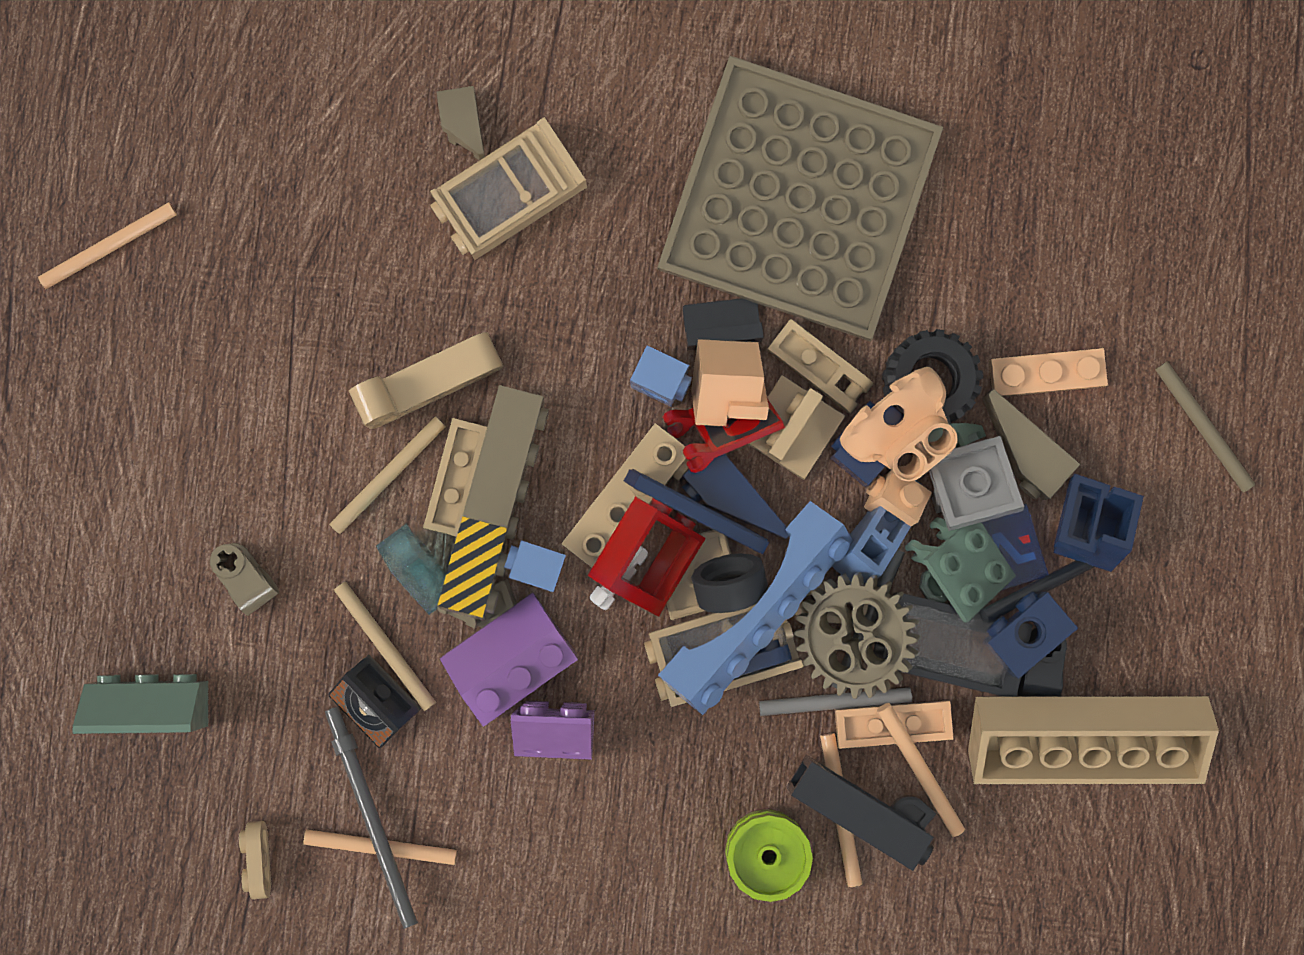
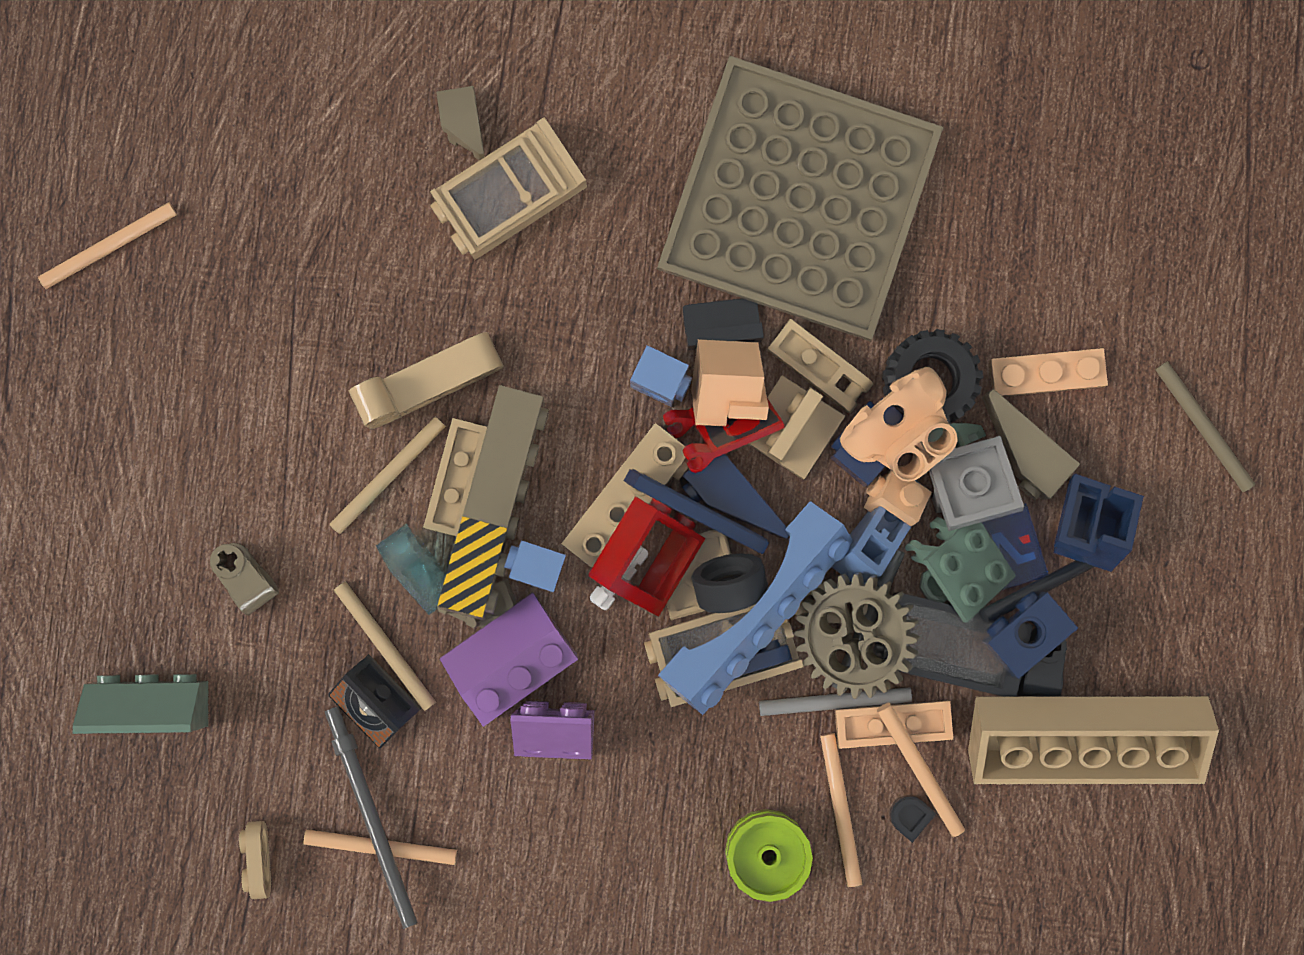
(861, 813): black piece -> none

